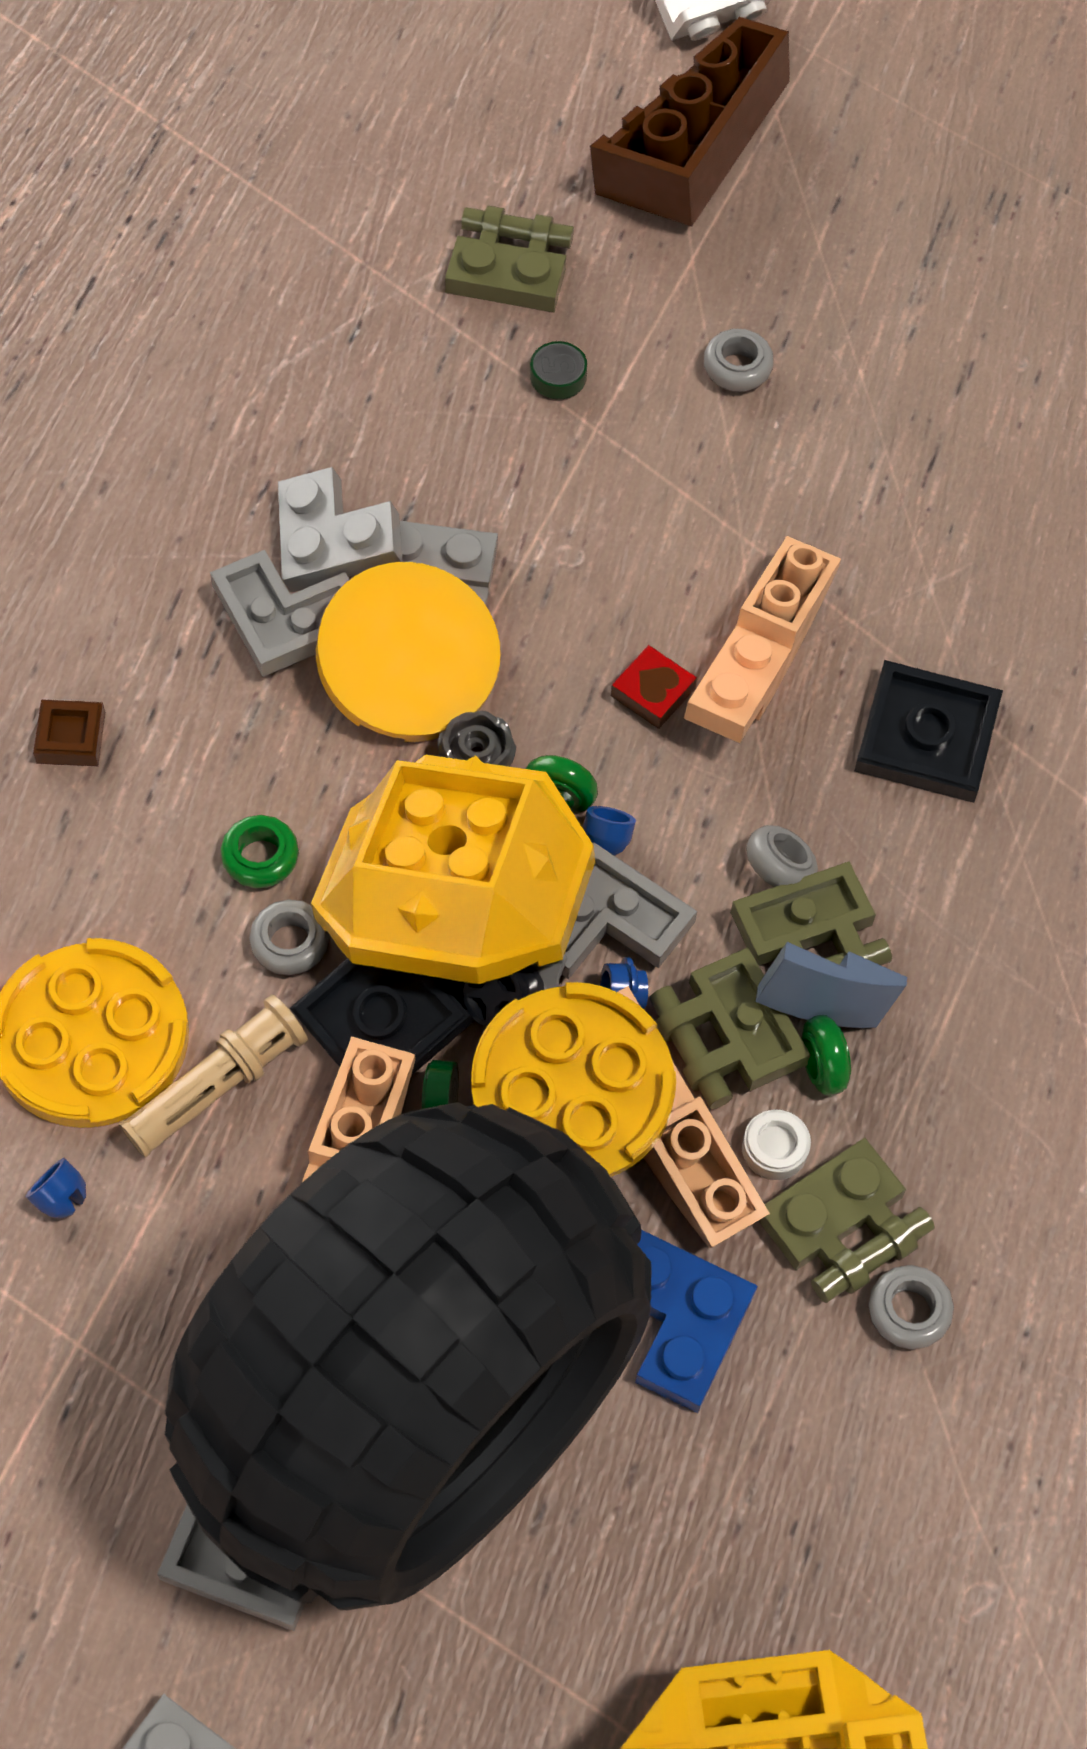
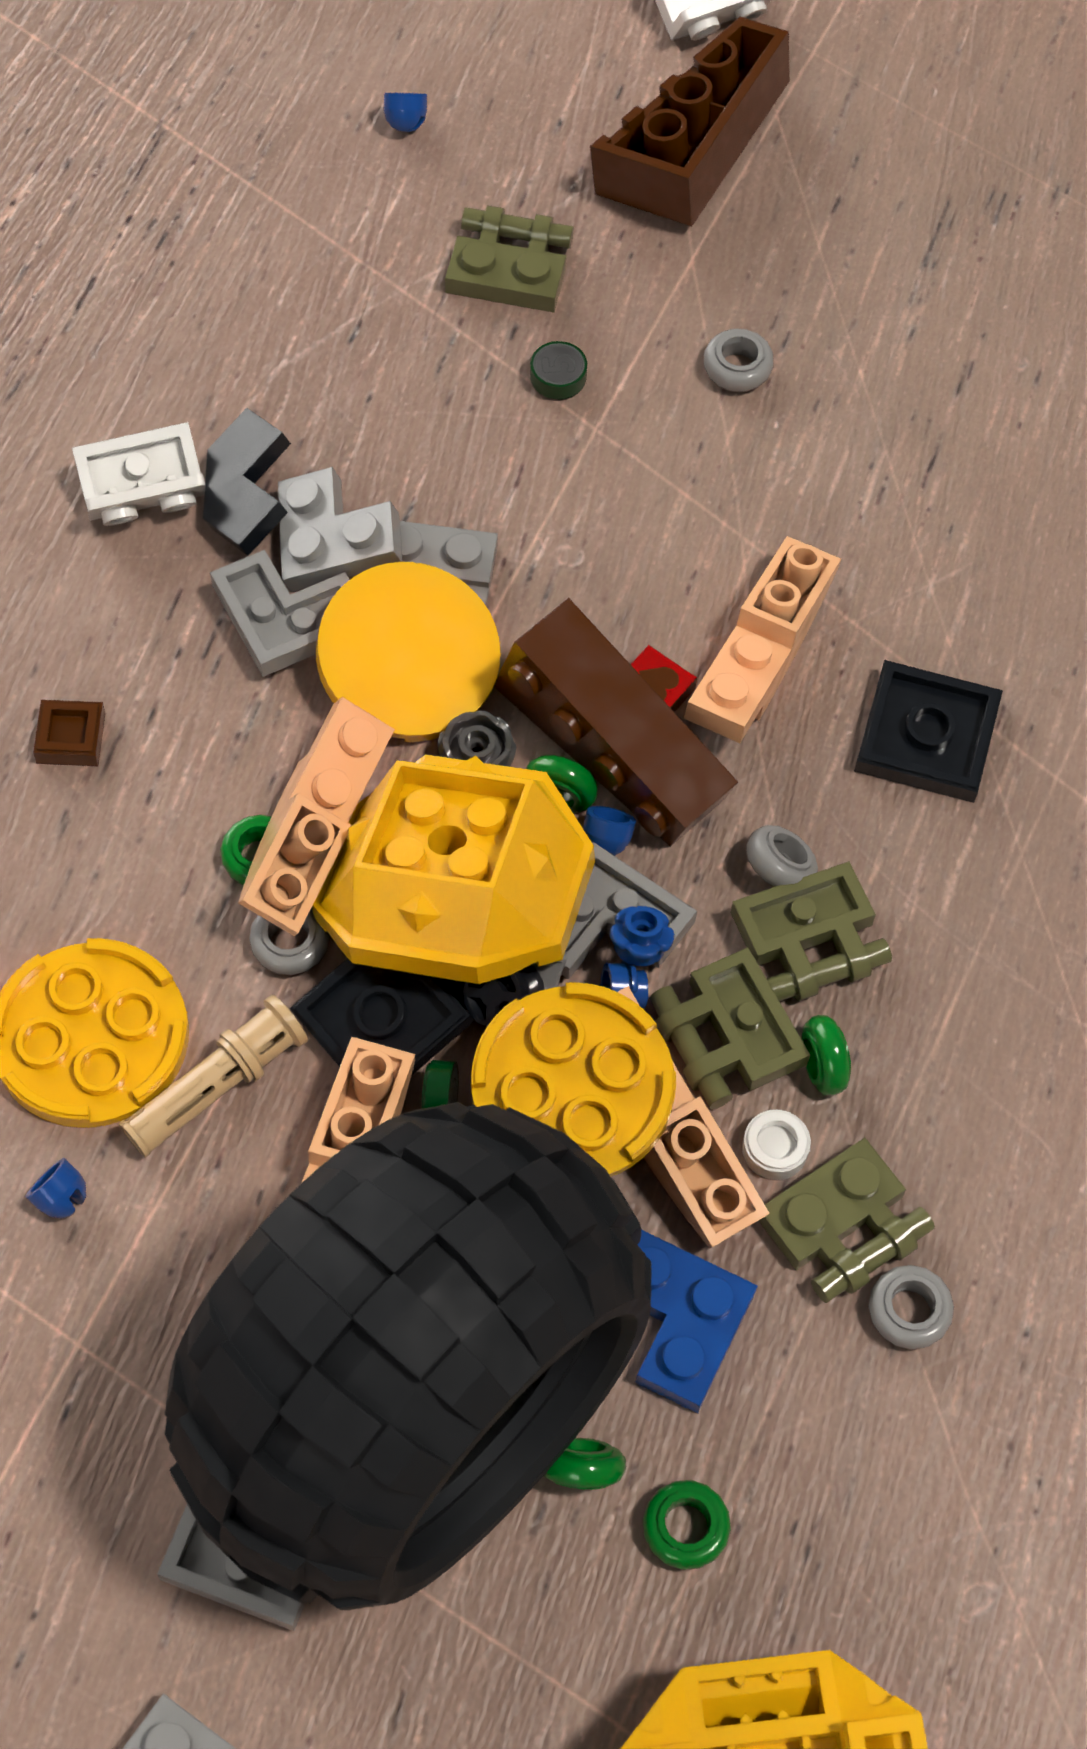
(139, 474): none -> white bracket
(234, 464): none -> tile
(314, 816): none -> light nougat slope
(405, 110): none -> blue hinge
(588, 1465): none -> green piece
(613, 723): none -> reddish brown wedge
(638, 946): none -> blue plate
(704, 1500): none -> green piece
(850, 993): sand blue slope -> none

